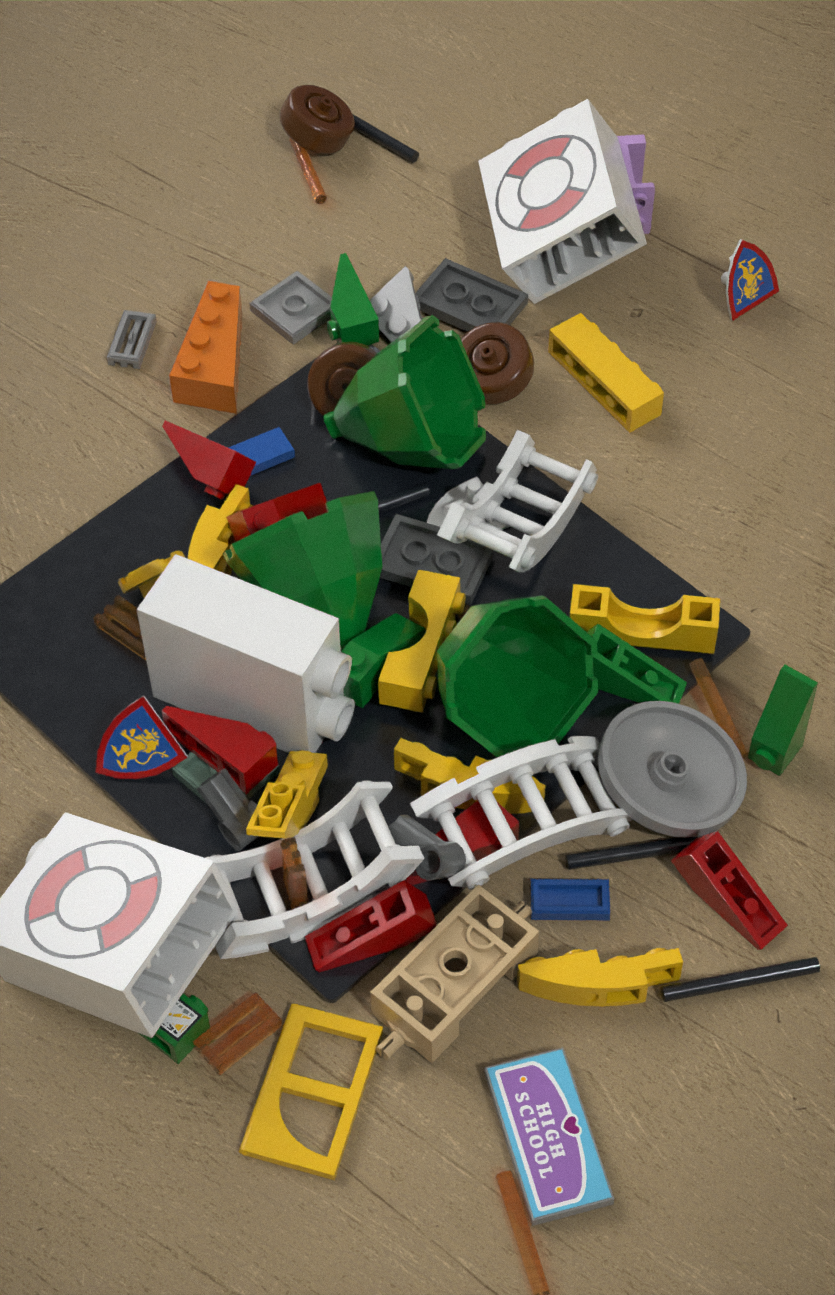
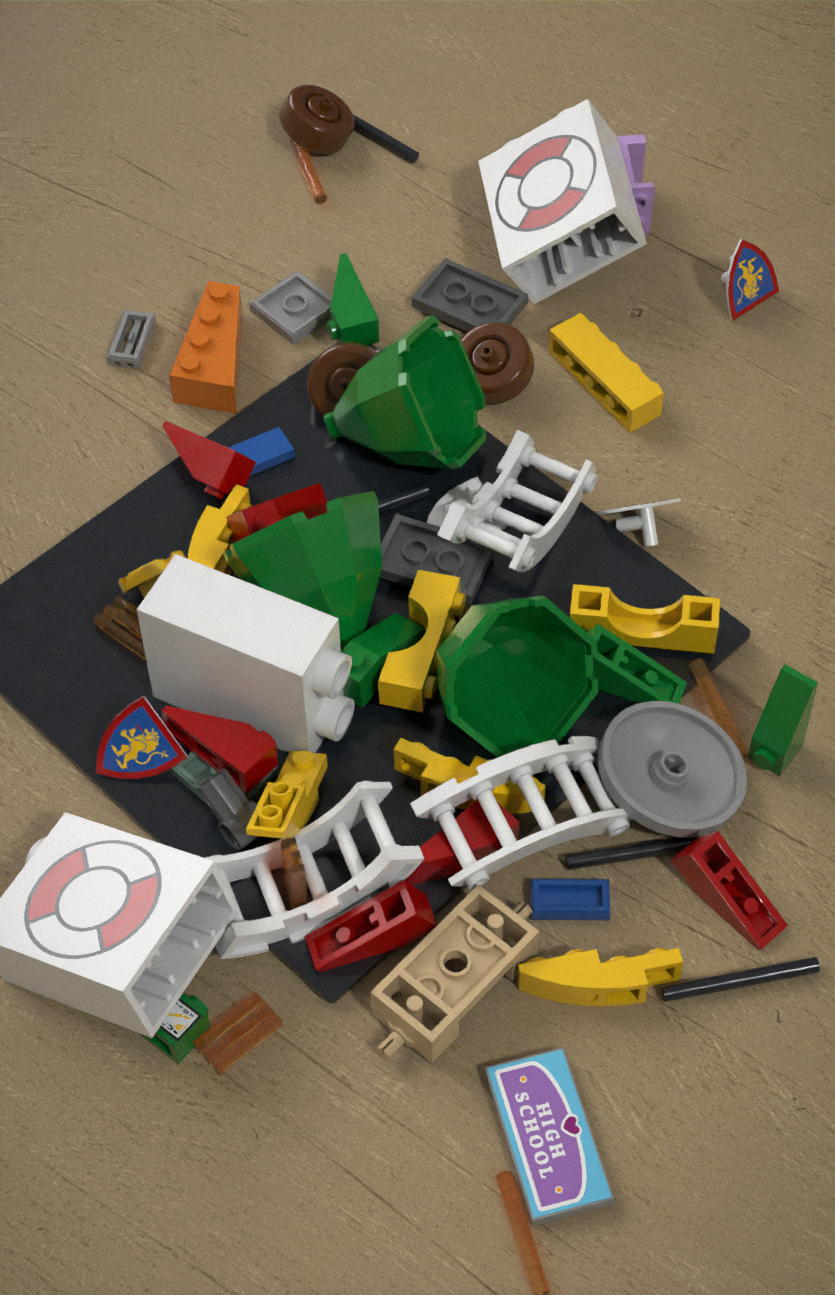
(266, 1132): yellow window -> none
(397, 305): light grey wing -> none
(411, 833): dark grey piece -> none
(643, 521): none -> white shield

